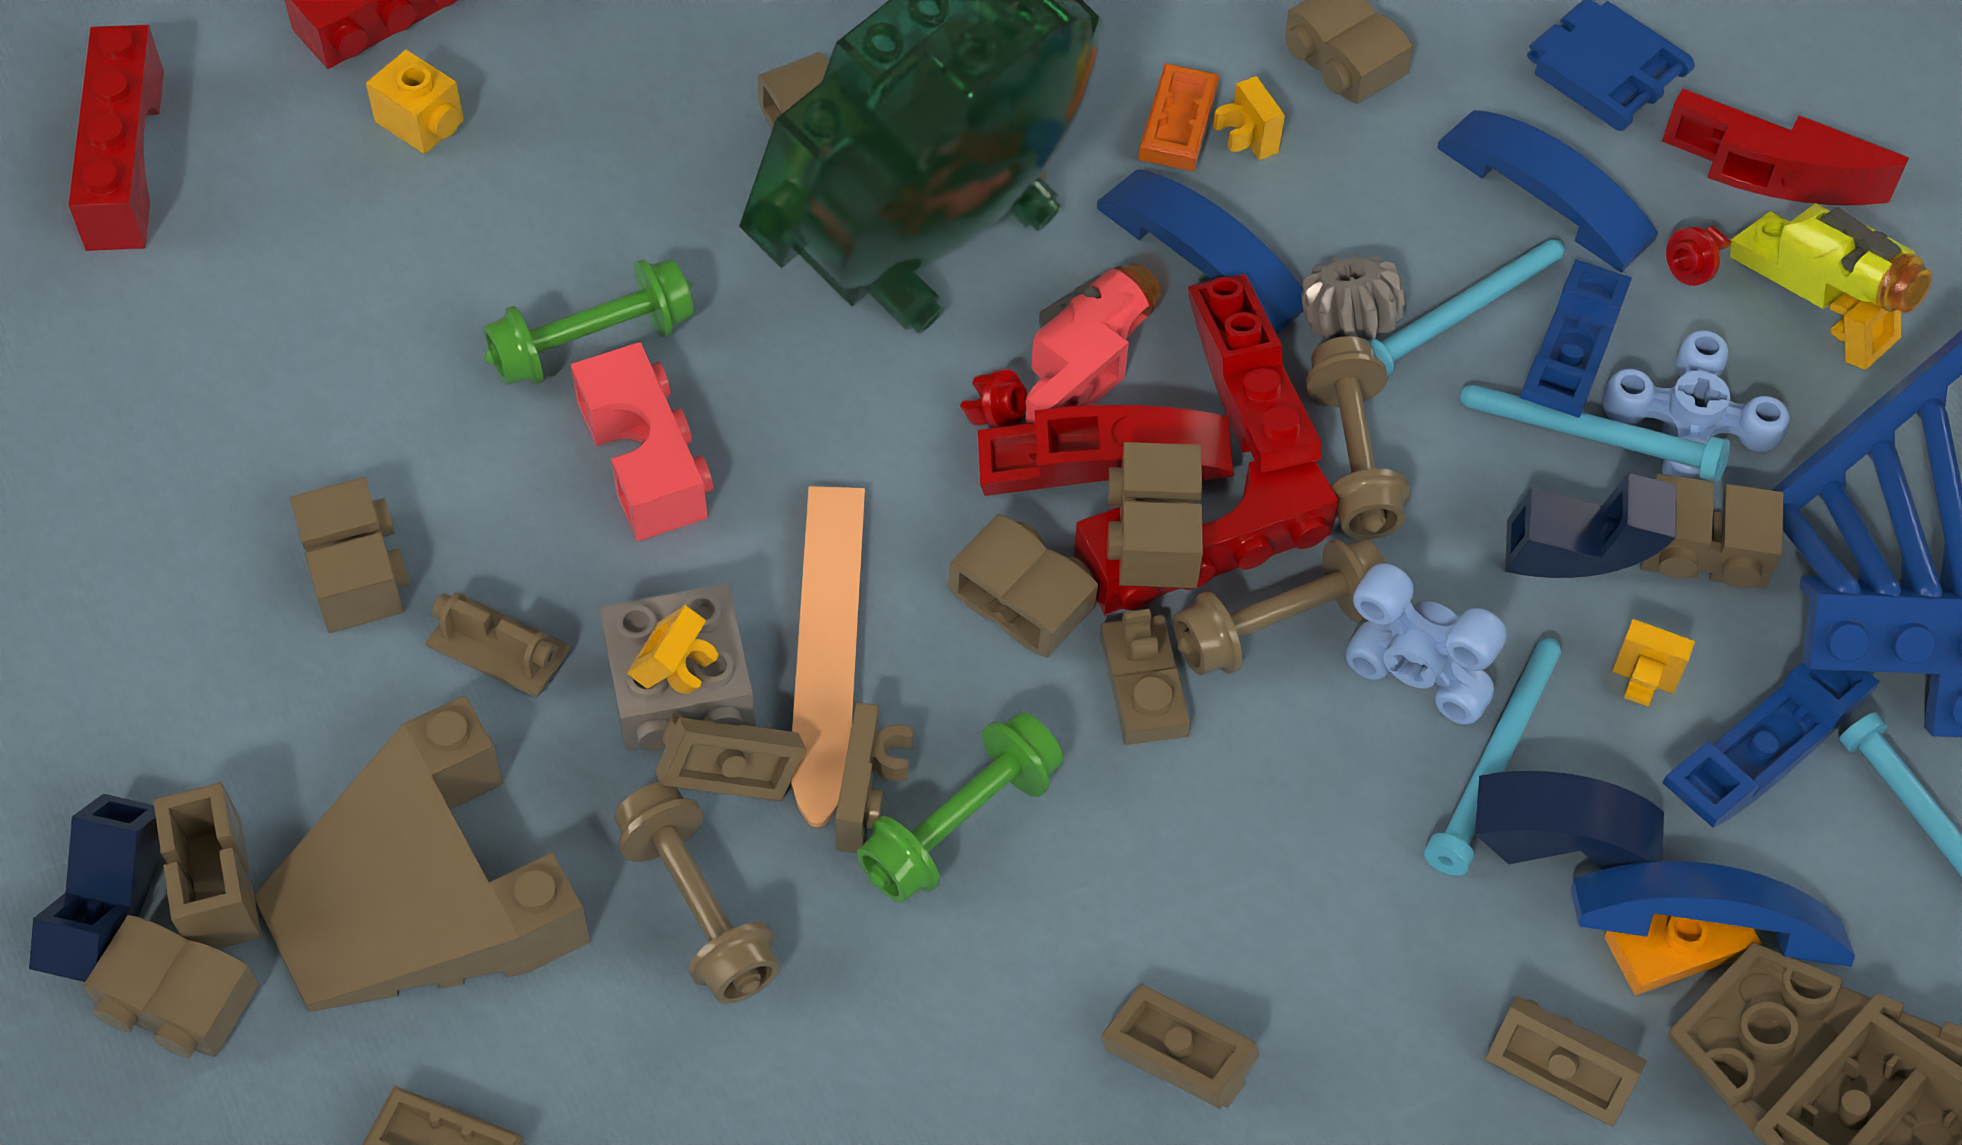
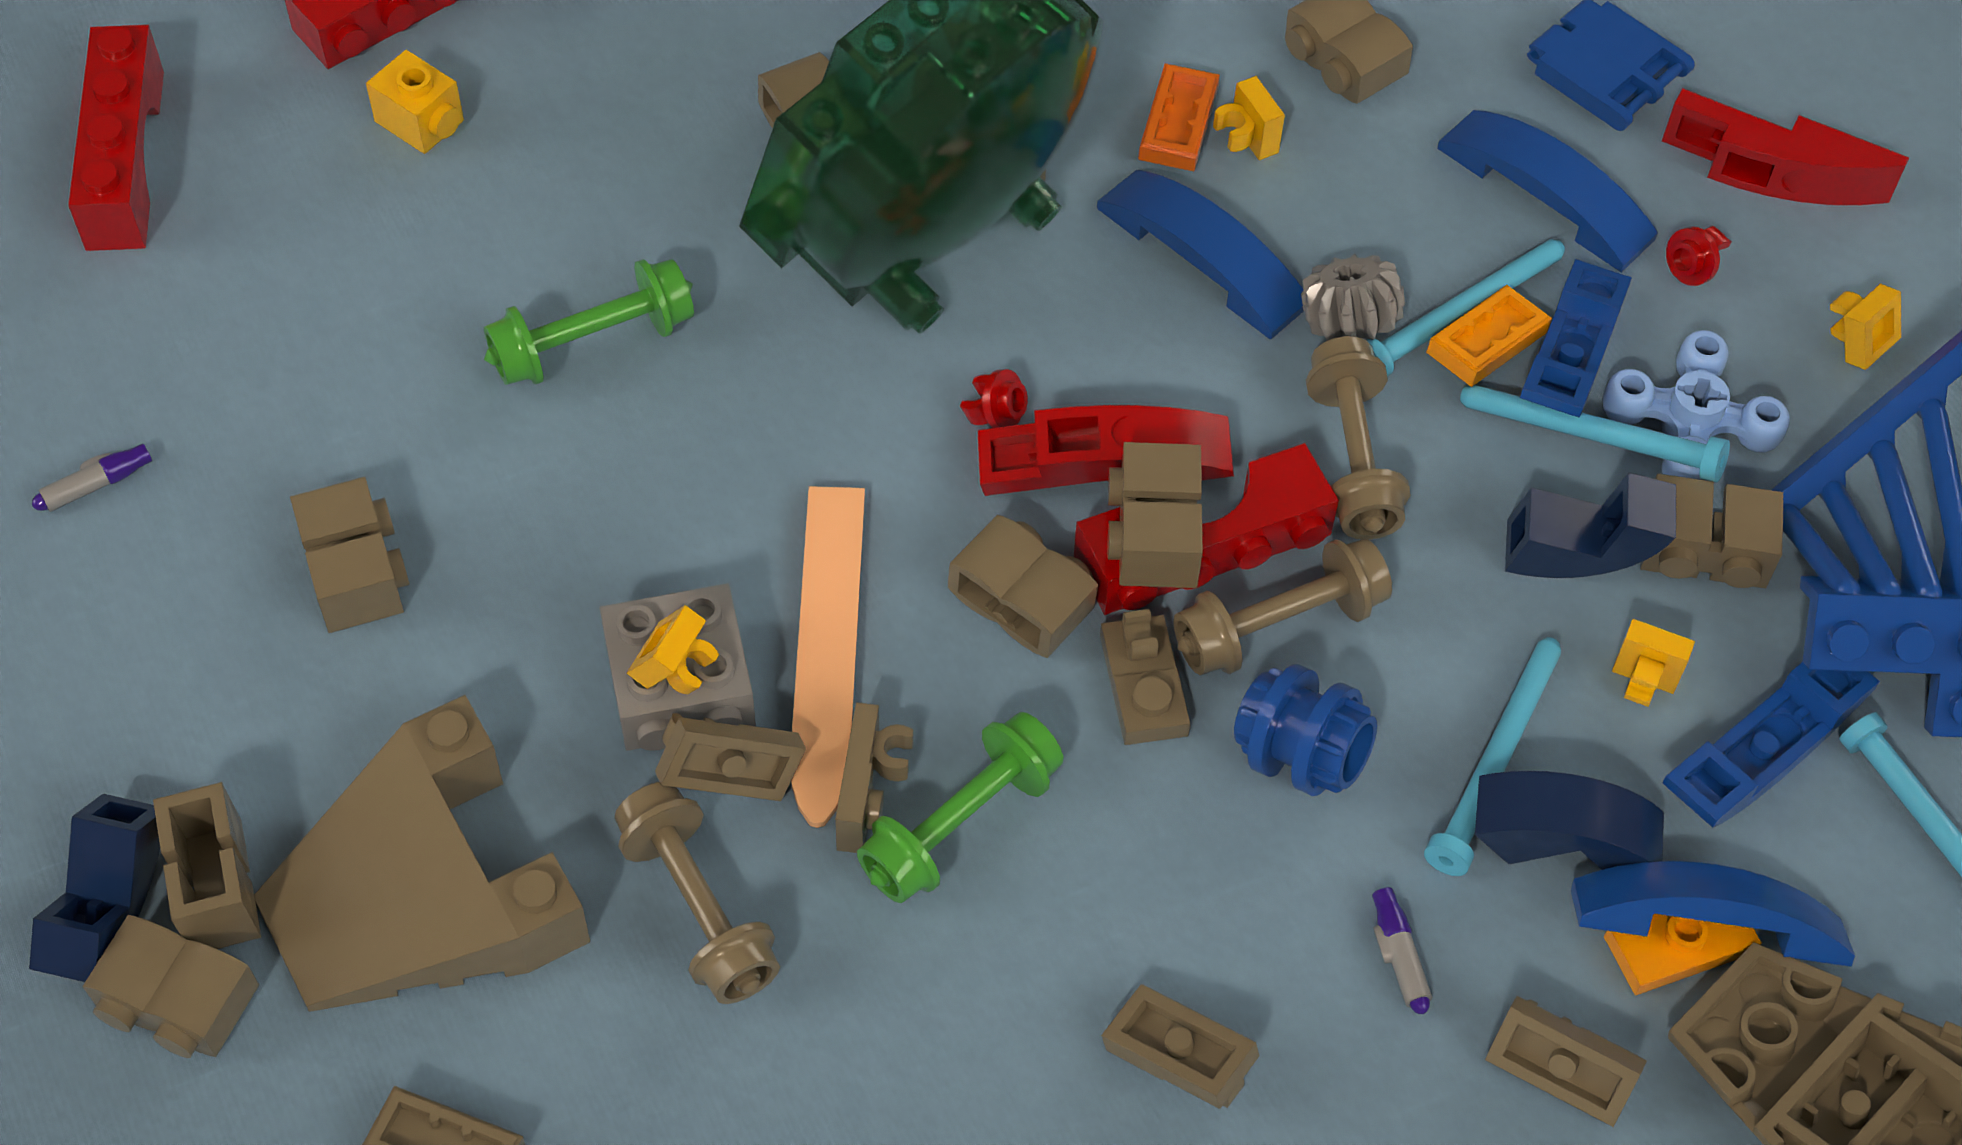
(92, 476): none -> piece
(495, 643): dark tan hinge -> none
(627, 399): coral arch -> none
(1085, 336): coral plate -> none
(1250, 375): red slope -> none
(1314, 733): none -> blue piece
(1399, 949): none -> piece
(1425, 643): light blue gear -> none
(1489, 335): none -> light orange plate
(1833, 254): neon yellow plate -> none

